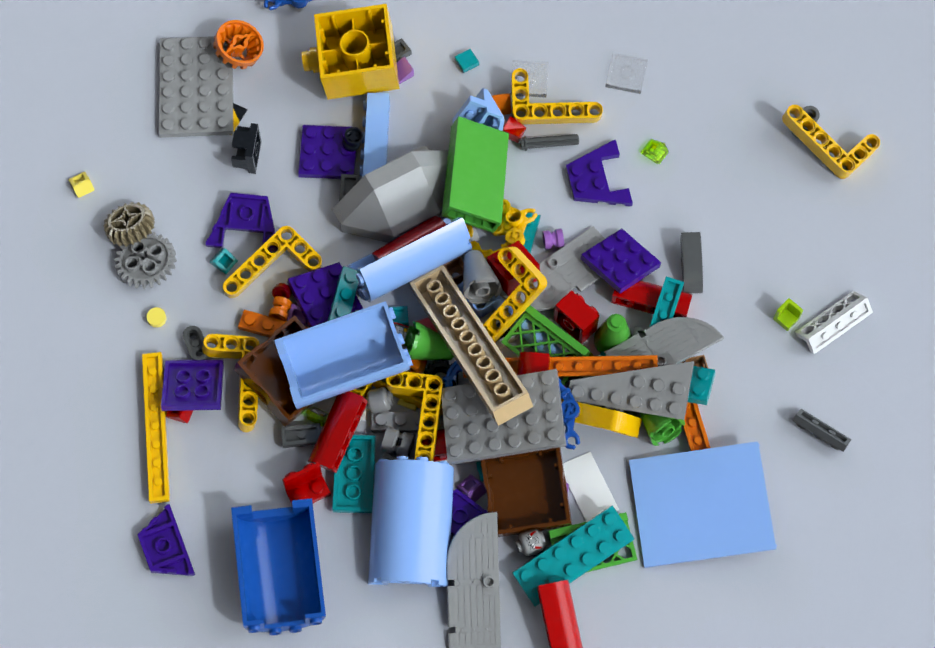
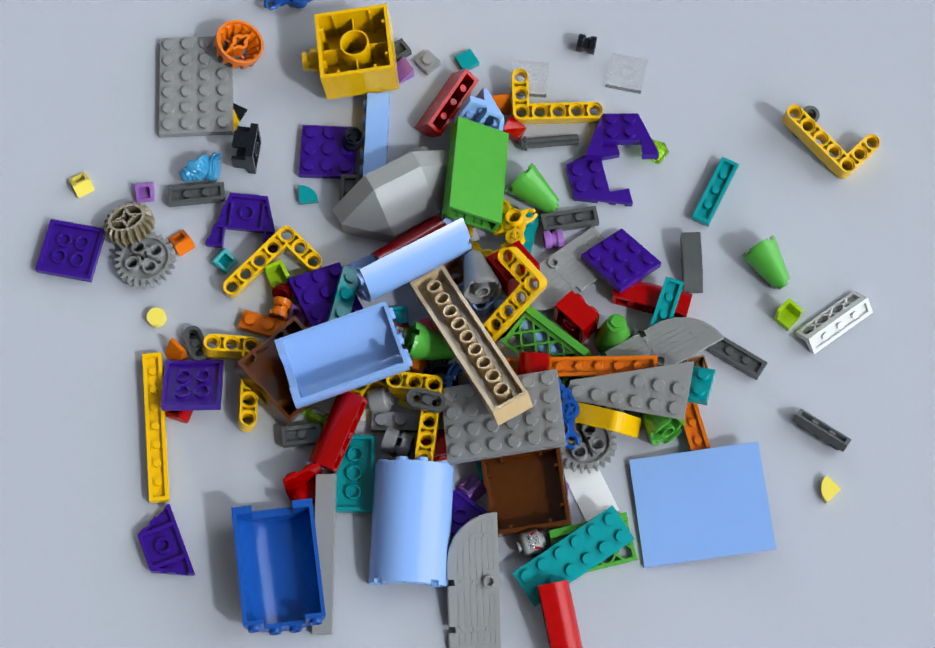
(70, 250): none -> dark purple plate
(144, 192): none -> medium lavender slope
(175, 351): none -> orange slope
(181, 242): none -> orange slope
(196, 194): none -> dark grey plate
(201, 168): none -> dark azure hair
(276, 273): none -> lime panel
(307, 195): none -> teal tile
(325, 531): none -> light grey tile
(426, 397): none -> dark grey plate
(427, 62): none -> light grey plate
(446, 103): none -> red brick
(534, 190): none -> bright green cone
(570, 219): none -> dark grey plate
(588, 44): none -> black wheel
(599, 437): none -> light grey gear
(621, 130): none -> dark purple wing
(715, 191): none -> teal plate
(738, 357): none -> dark grey plate
(768, 262): none -> bright green cone
(828, 489): none -> light yellow tile

